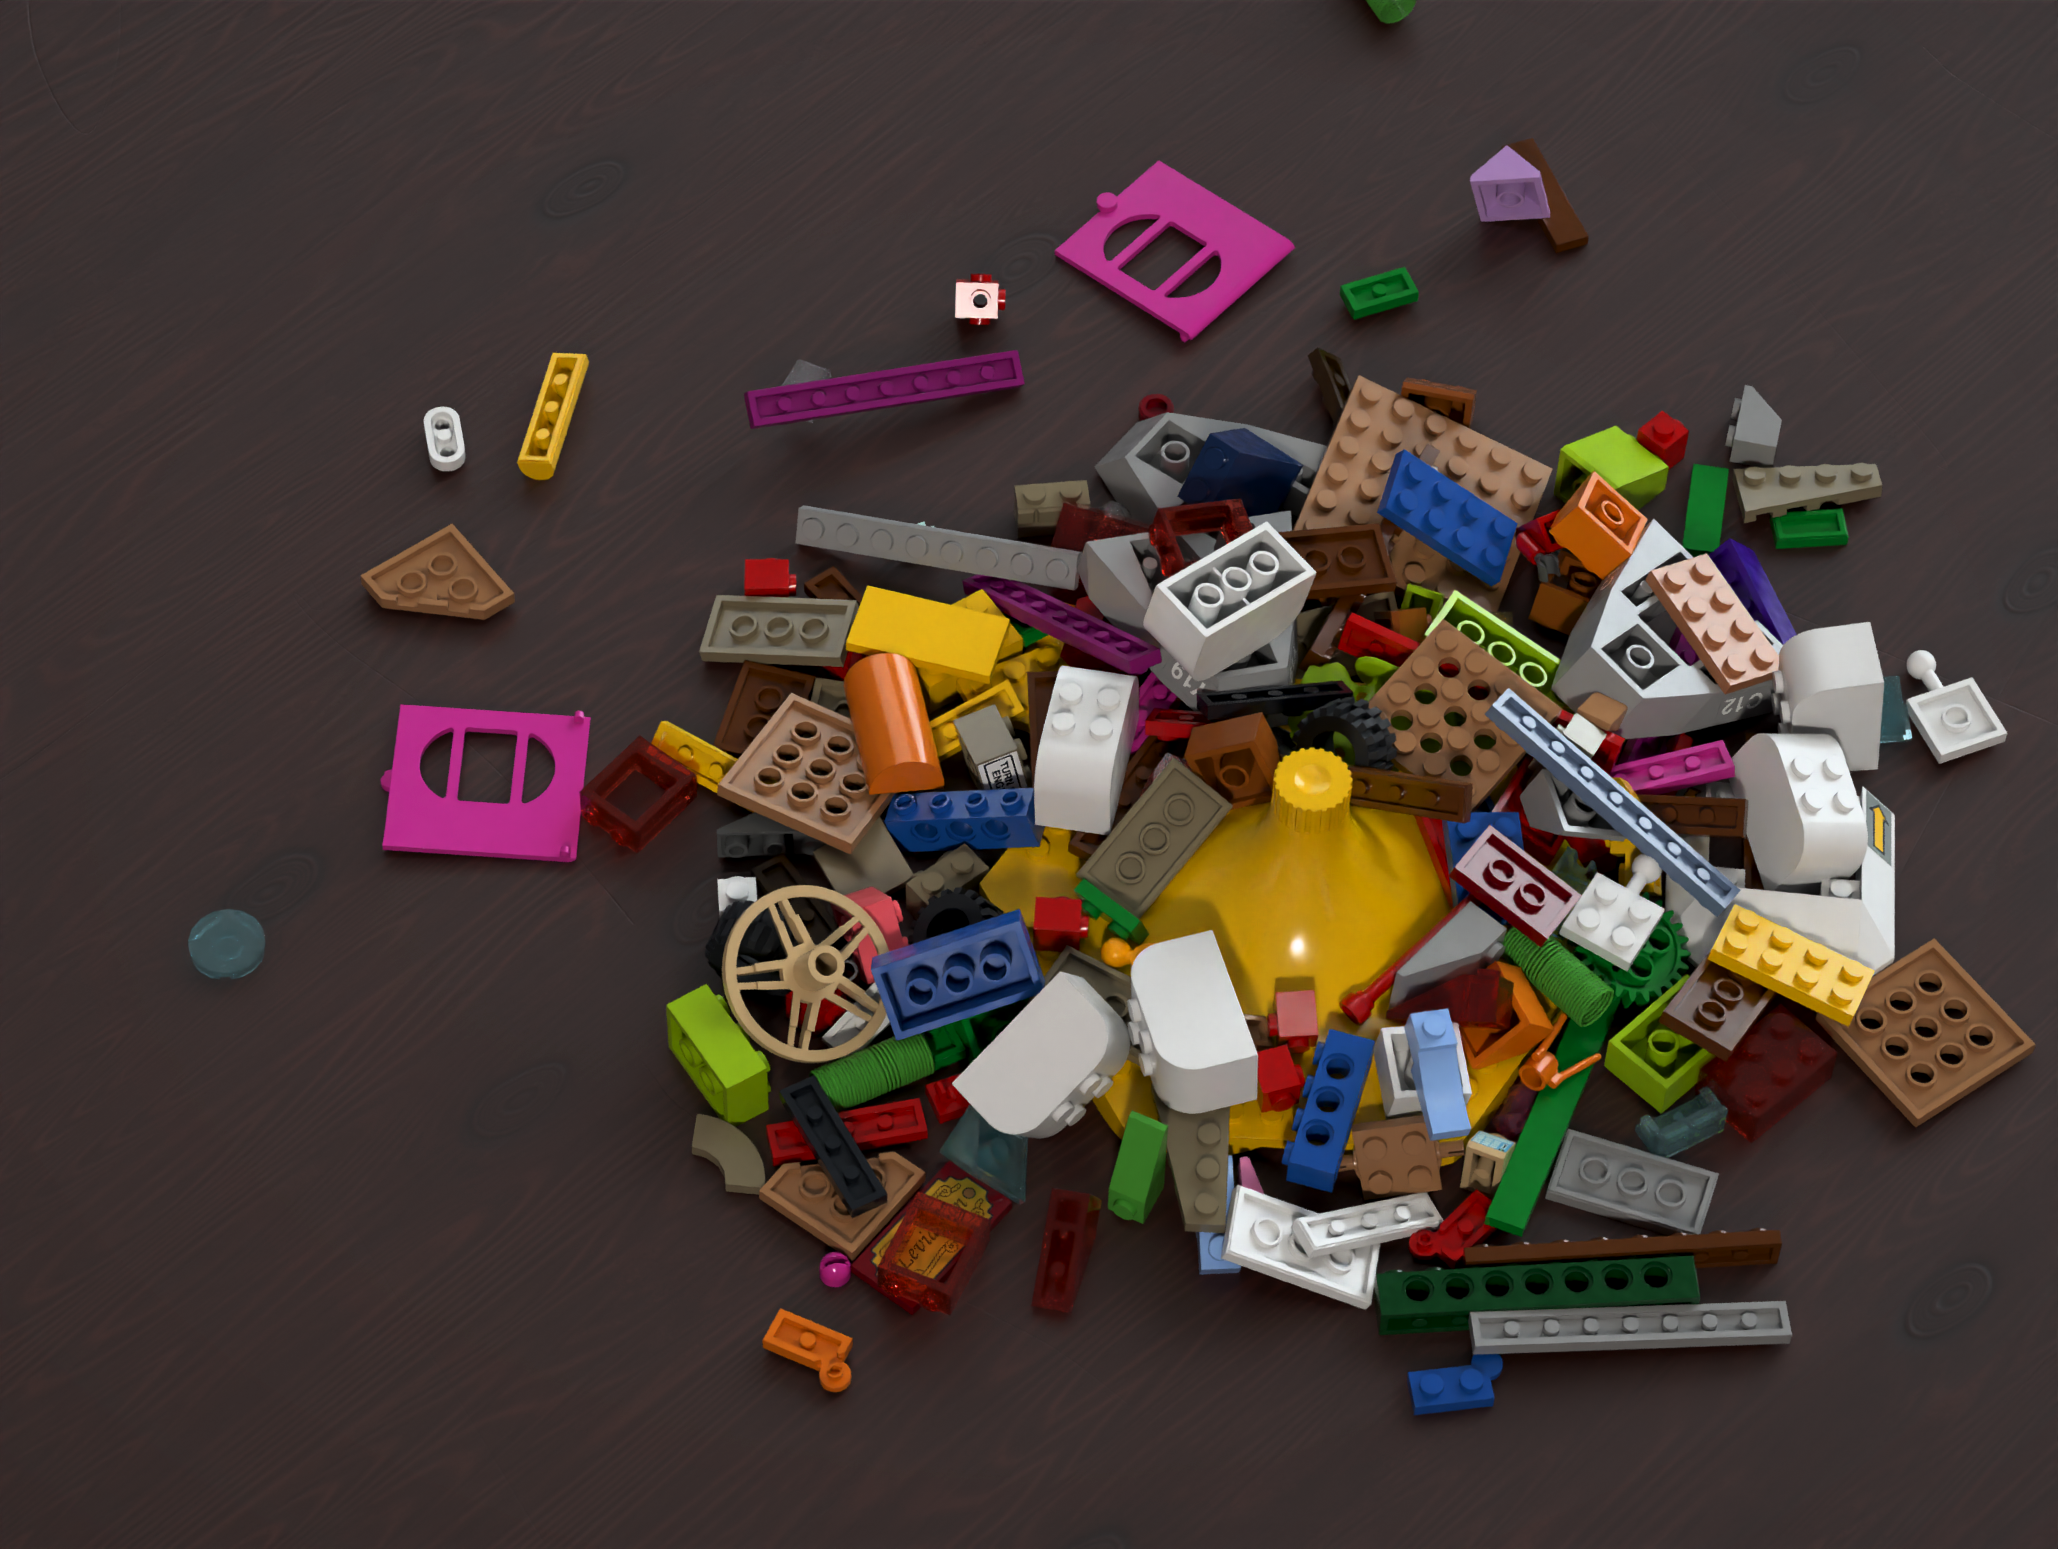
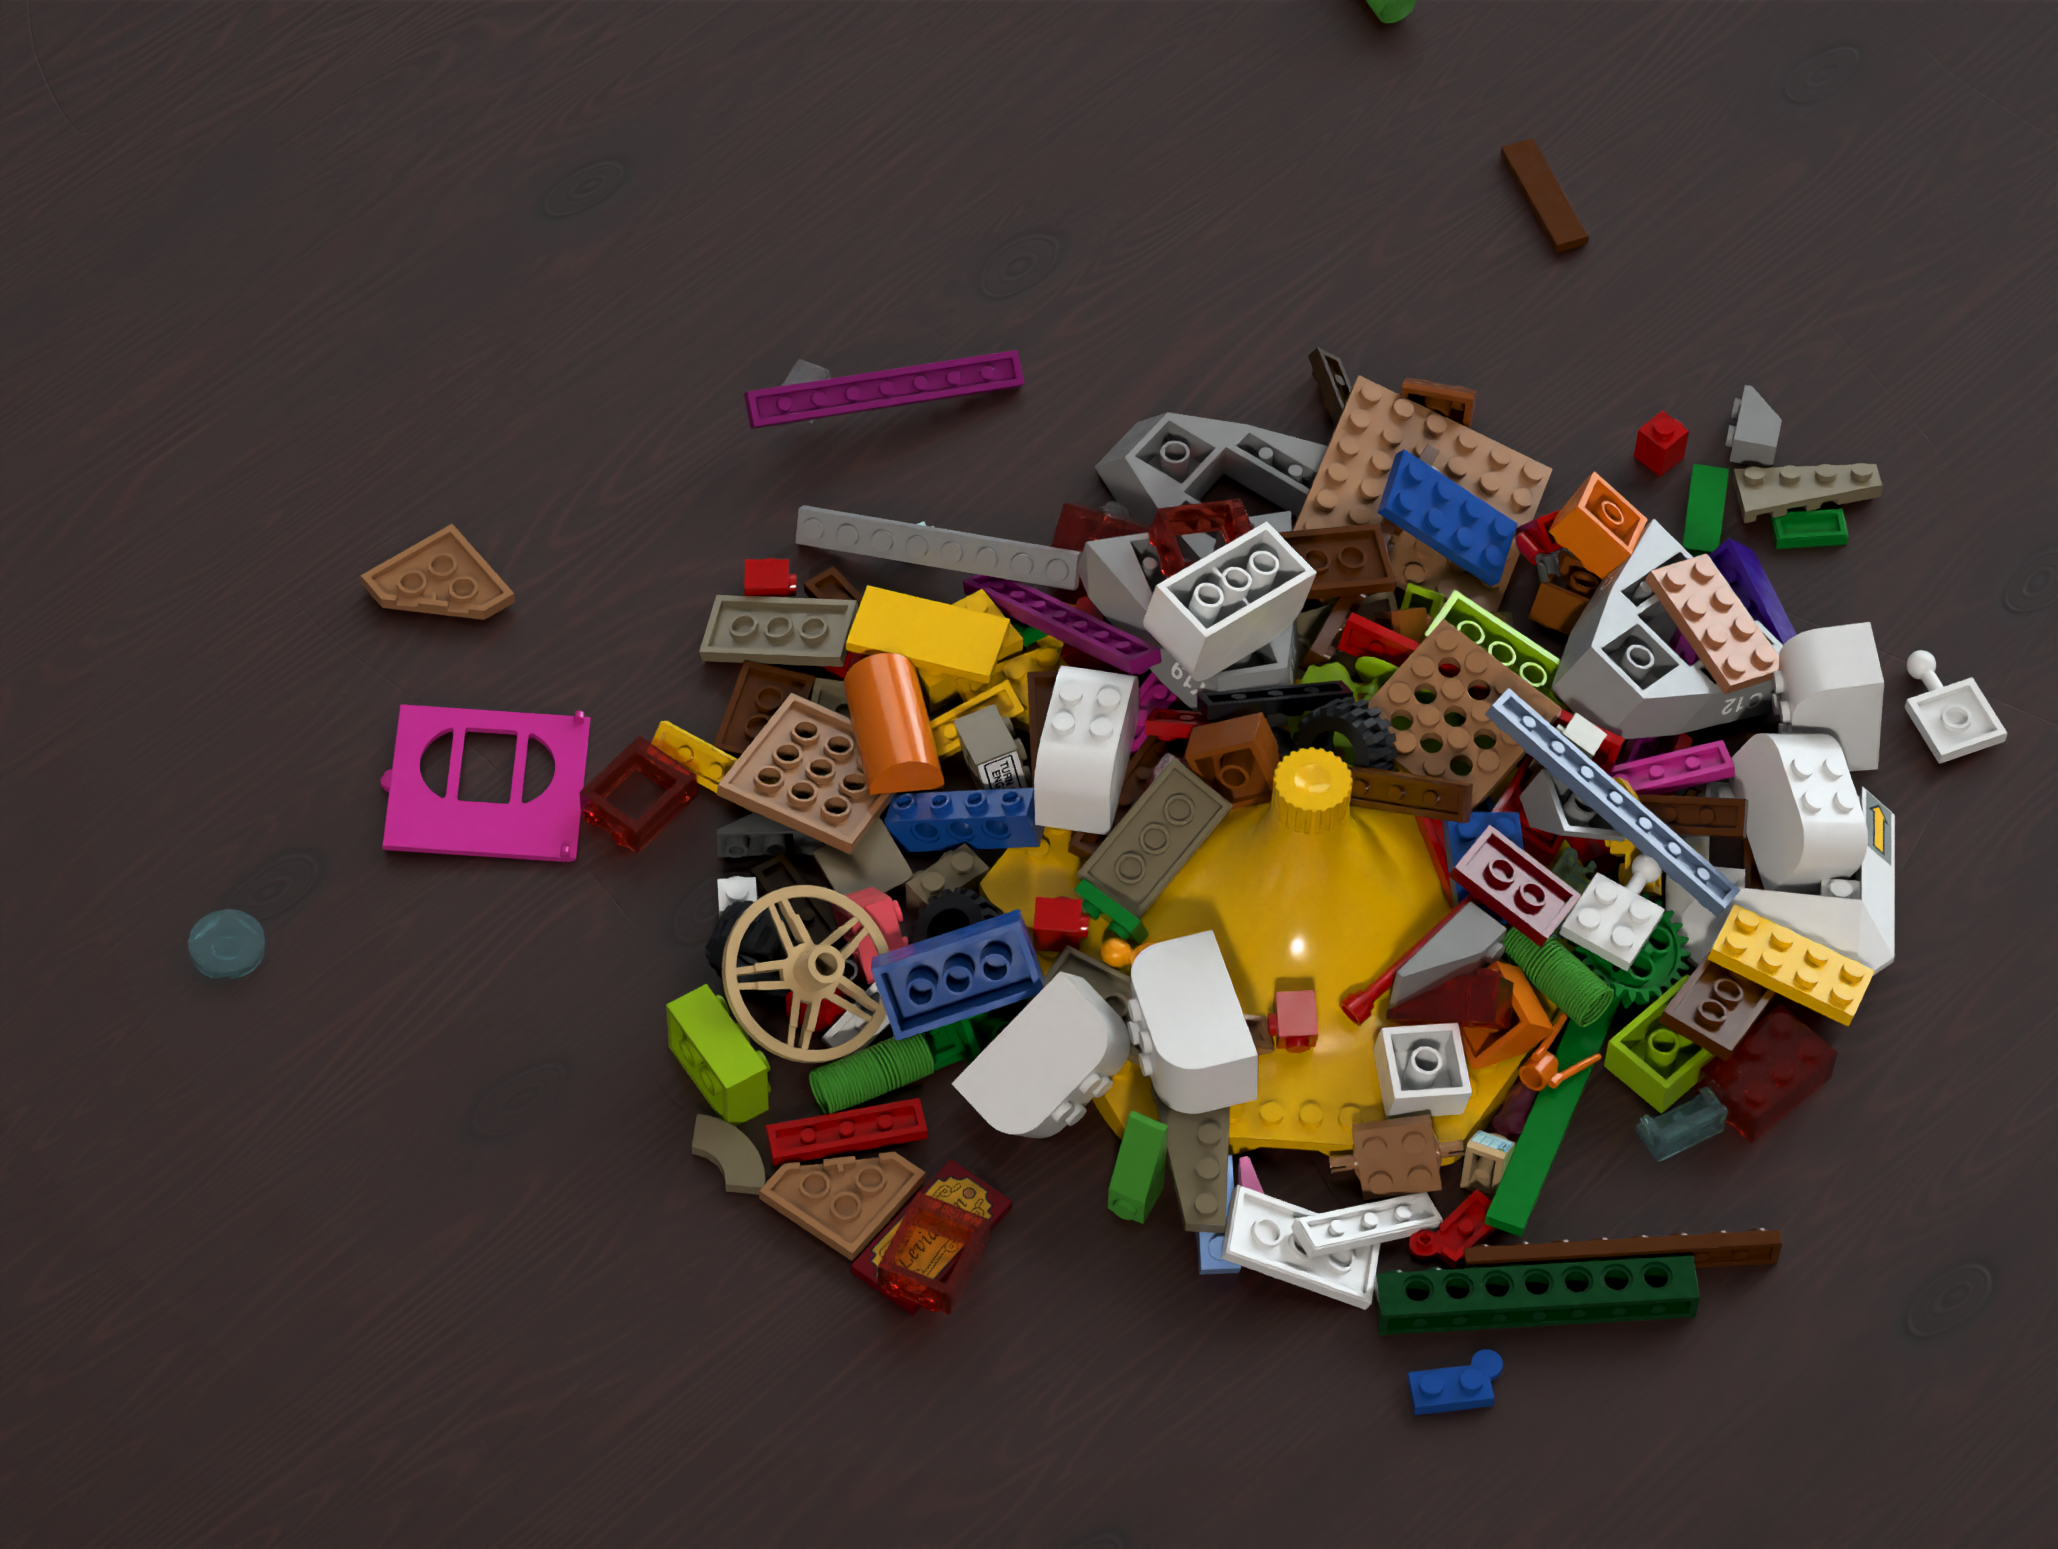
(445, 441): white plate -> none
(552, 415): yellow brick -> none
(811, 1346): orange hinge -> none
(833, 1146): black plate -> none
(835, 1269): dark pink hinge -> none
(946, 1099): red tile -> none
(967, 307): brick -> none
(989, 1155): clear light blue slope -> none
(1040, 505): dark tan brick -> none
(1065, 1249): clear red slope -> none
(1154, 405): dark red tile -> none
(1161, 193): dark pink door -> none
(1243, 467): dark blue slope -> none
(1278, 1080): red brick -> none
(1320, 1164): blue brick -> none
(1379, 293): green plate -> none
(1437, 1073): light blue slope -> none
(1509, 189): lavender slope -> none
(1603, 711): medium nougat slope -> none
(1616, 459): lime slope -> none
(1629, 1327): light grey plate -> none
(1631, 1185): light grey tile -> none
(1895, 717): clear light blue slope -> none
(1952, 1036): medium nougat piece -> none

